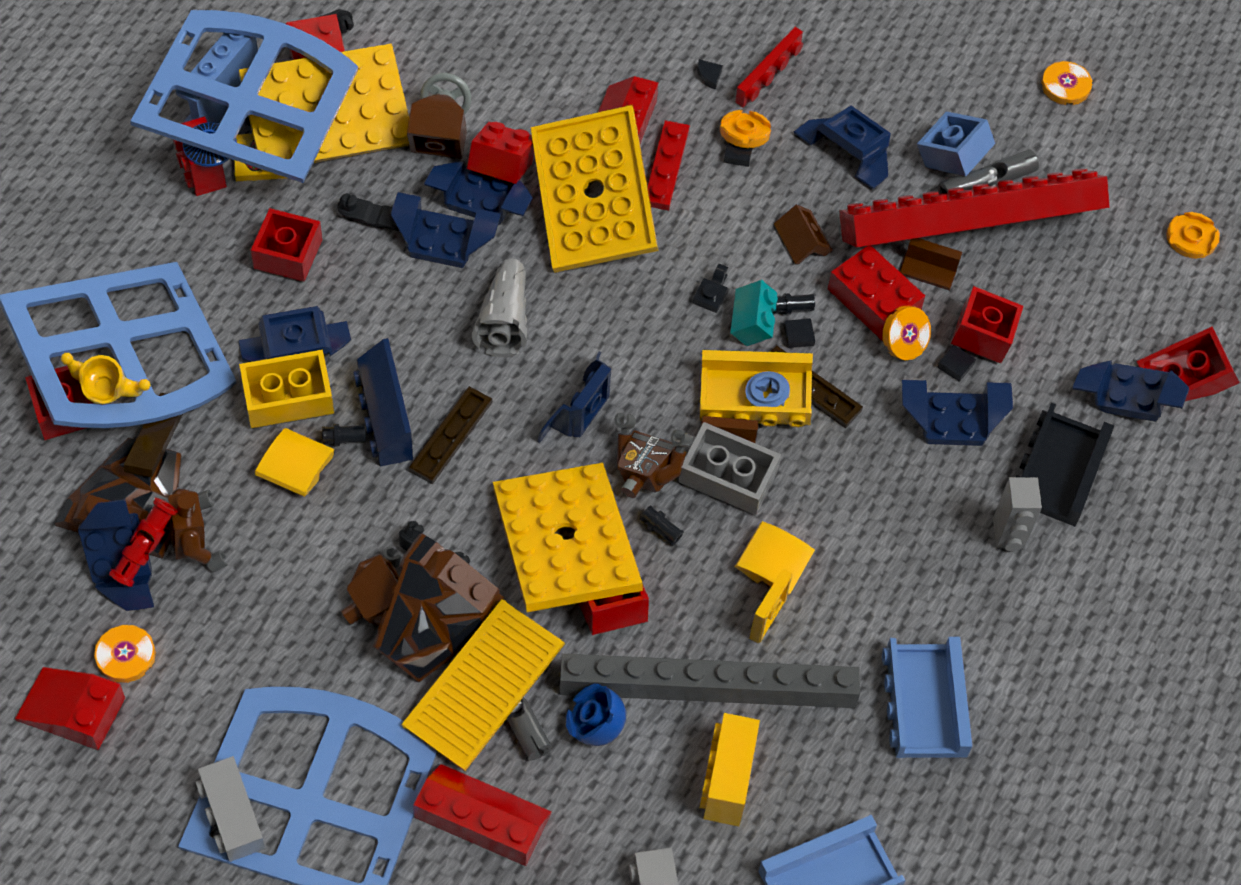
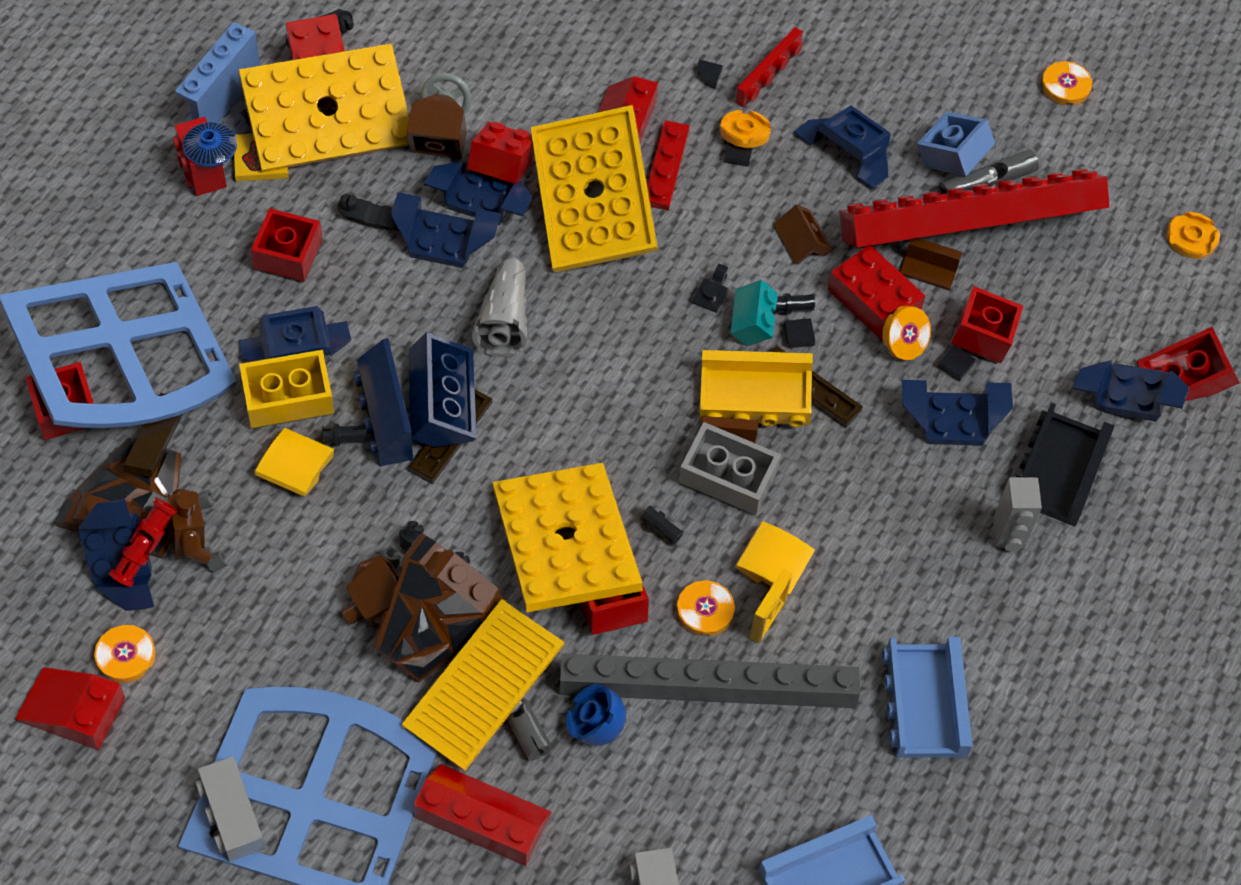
(103, 379): yellow piece -> none
(245, 98): medium blue window -> none
(441, 392): none -> dark blue slope
(584, 404): dark blue piece -> none
(646, 459): torso -> none
(705, 608): none -> light orange tile
(729, 769): yellow brick -> none
(760, 383): medium blue gear -> none

